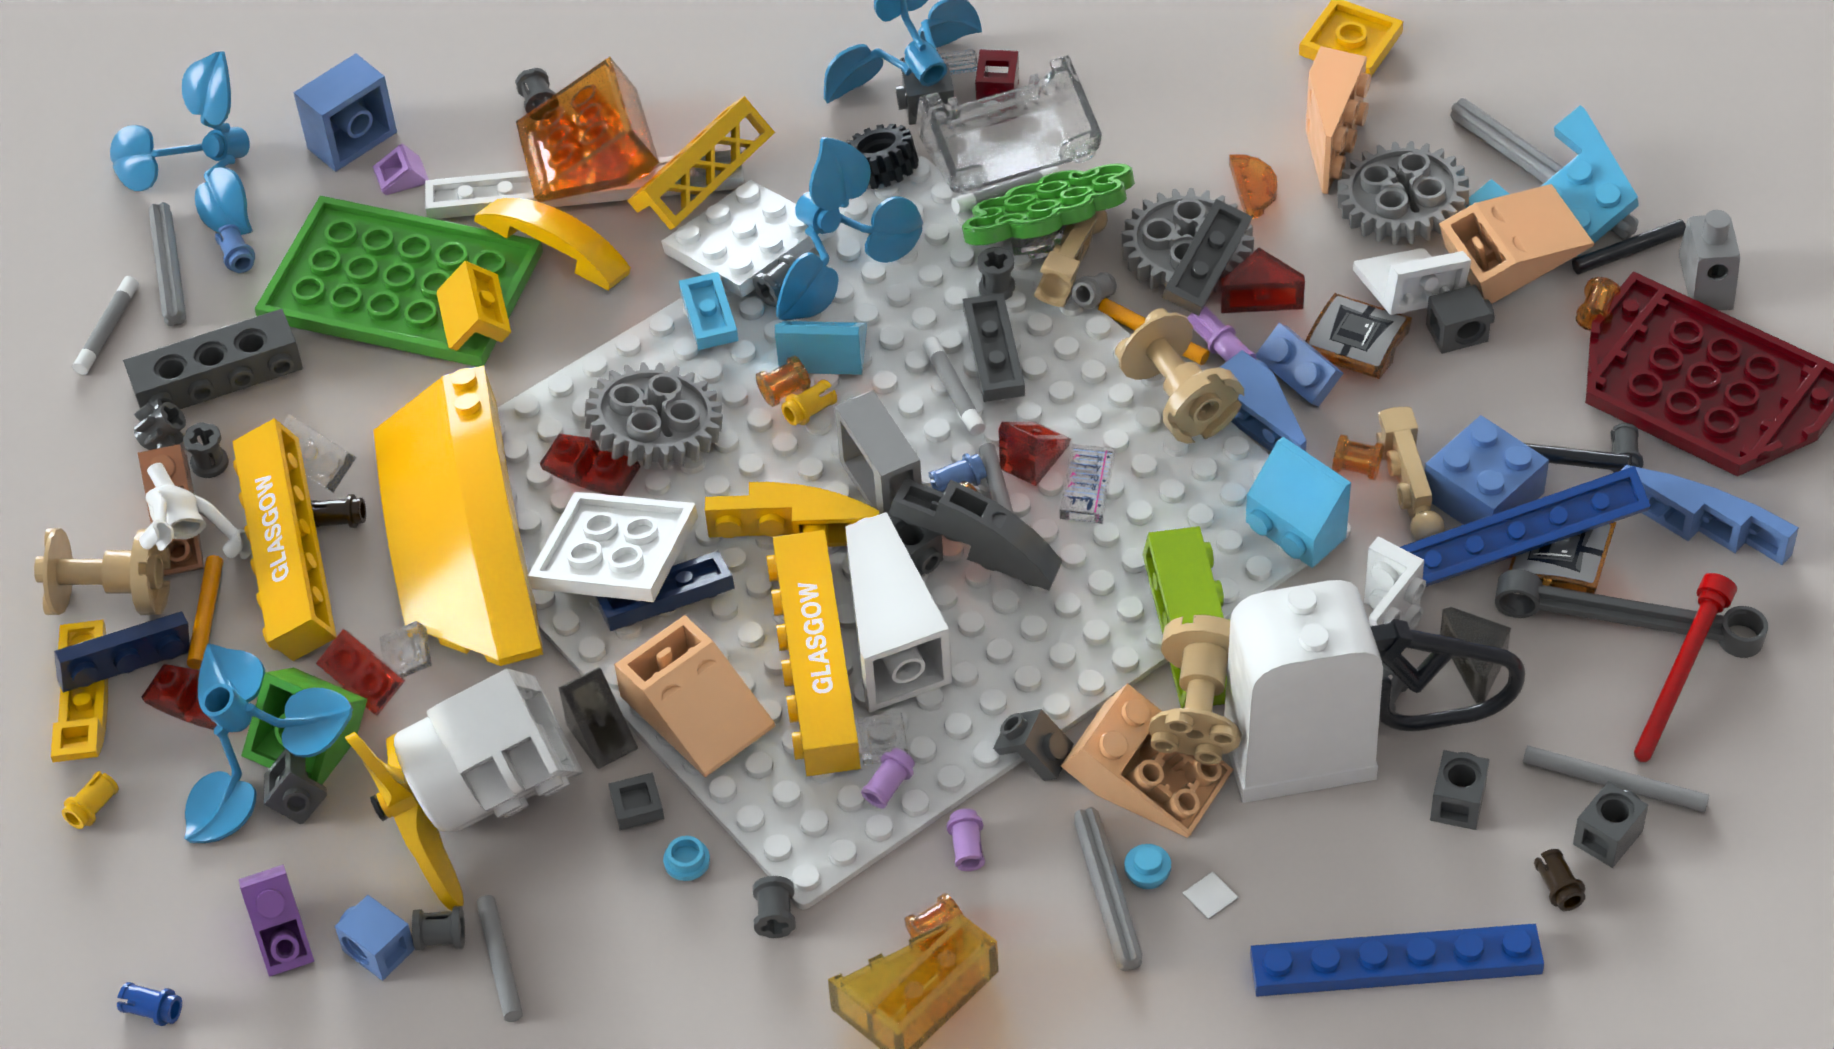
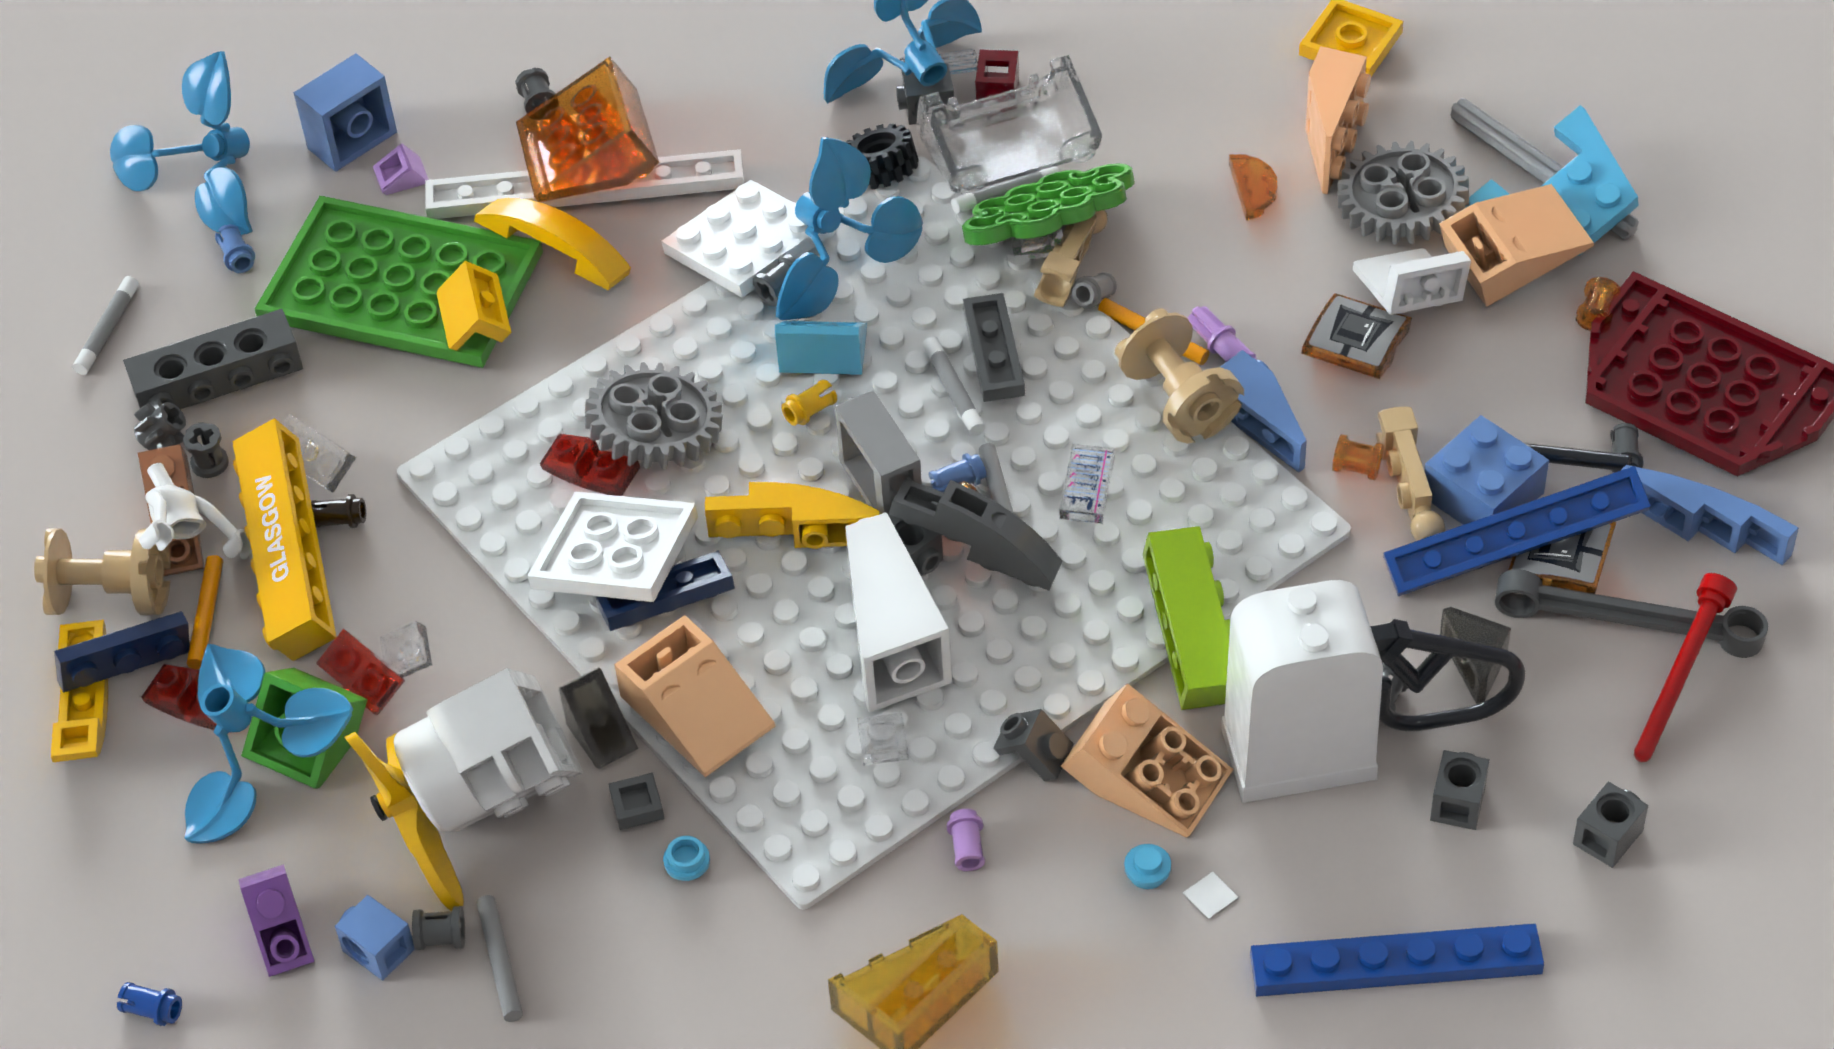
(82, 808): yellow pin -> none
(167, 264): light grey axle -> none
(290, 789): dark grey bracket -> none
(456, 521): yellow slope -> none
(690, 157): yellow fence -> none
(708, 311): medium azure plate -> none
(774, 909): dark grey bush -> none
(783, 381): clear orange bush -> none
(815, 654): yellow brick -> none
(894, 769): lavender pin -> none
(935, 915): clear orange bush -> none
(996, 270): dark grey bush -> none
(1029, 449): clear red slope -> none
(1108, 889): light grey axle -> none
(1163, 232): light grey gear -> none
(1202, 656): tan piece -> none
(1207, 257): dark grey plate -> none
(1262, 285): clear red slope -> none
(1299, 364): medium blue plate -> none
(1299, 503): medium azure slope -> none
(1393, 584): white bracket -> none
(1459, 318): dark grey brick -> none
(1564, 888): dark brown pin -> none
(1624, 780): light grey bar -> none
(1628, 246): black bar -> none
(1708, 243): light grey torso -> none

